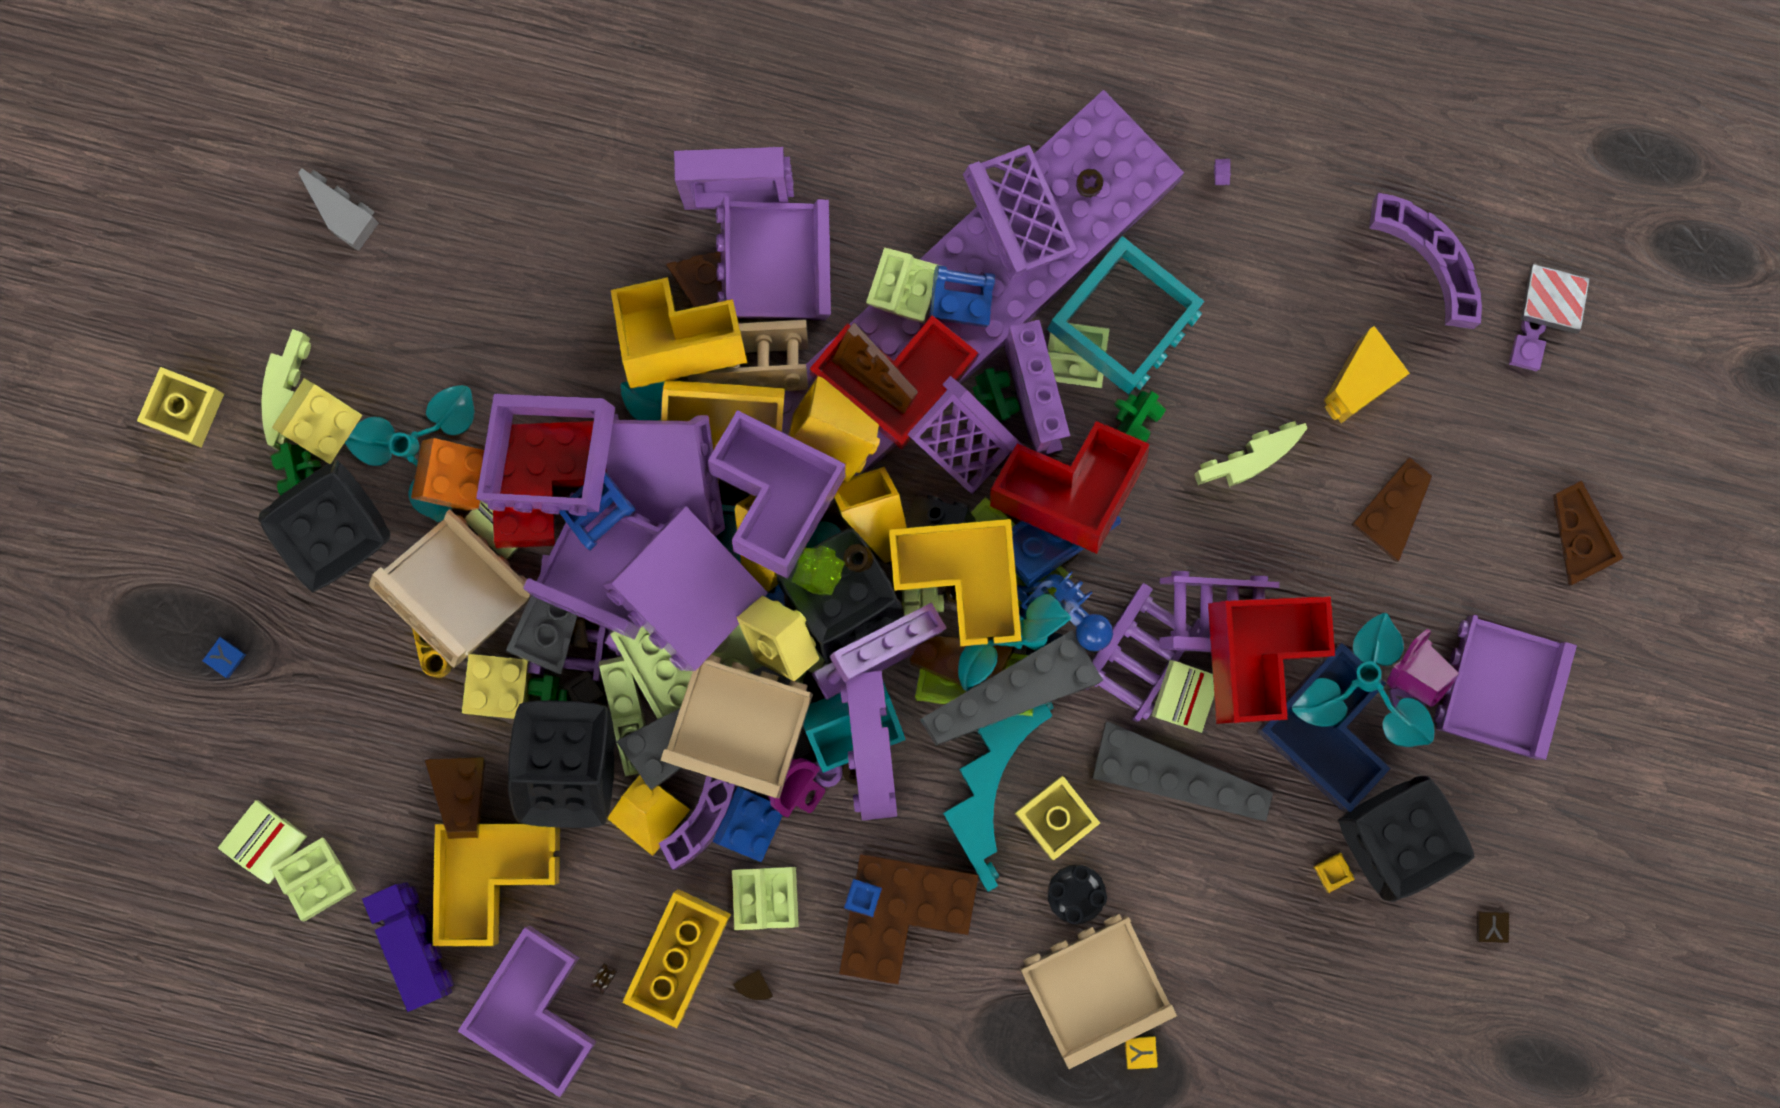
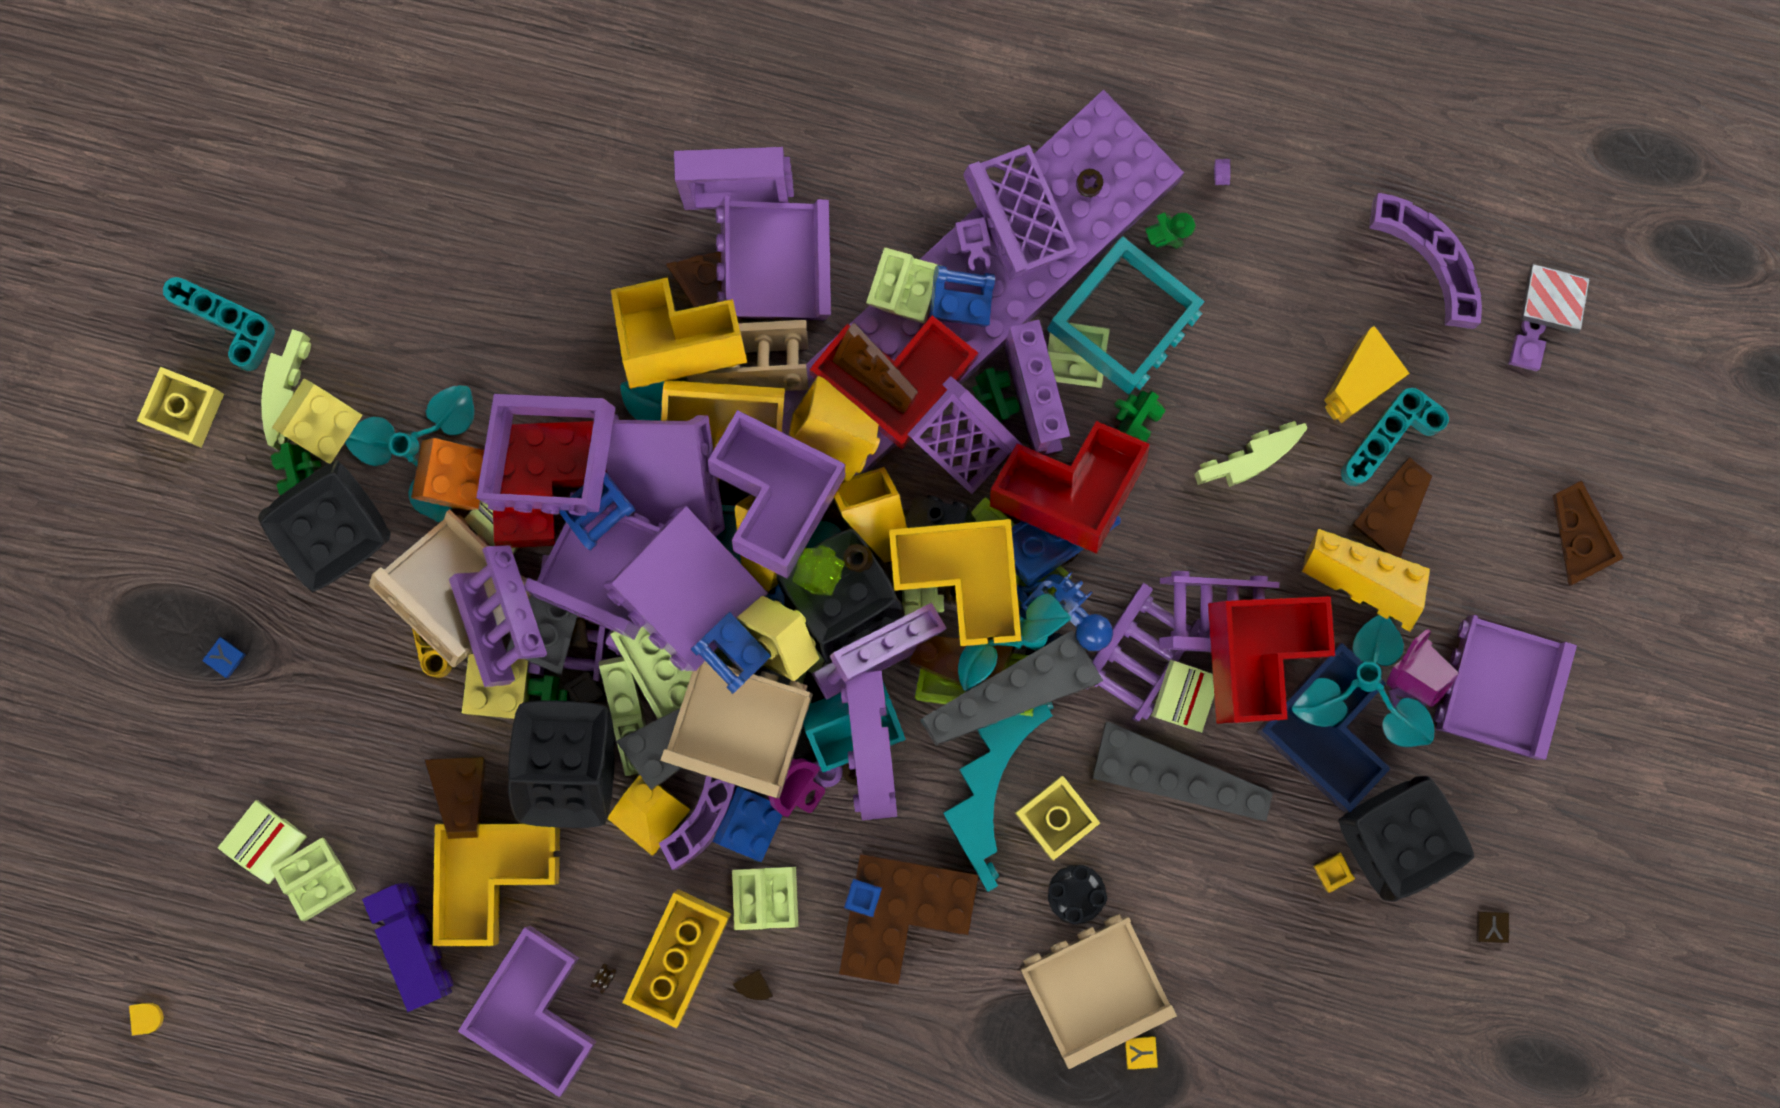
(145, 1018): none -> yellow tile
(218, 314): none -> teal beam
(343, 218): light grey slope -> none
(480, 622): none -> medium lavender fence
(737, 645): none -> blue plate
(974, 238): none -> medium lavender plate
(1170, 230): none -> green hips
(1369, 576): none -> yellow wedge
(1386, 440): none -> teal beam

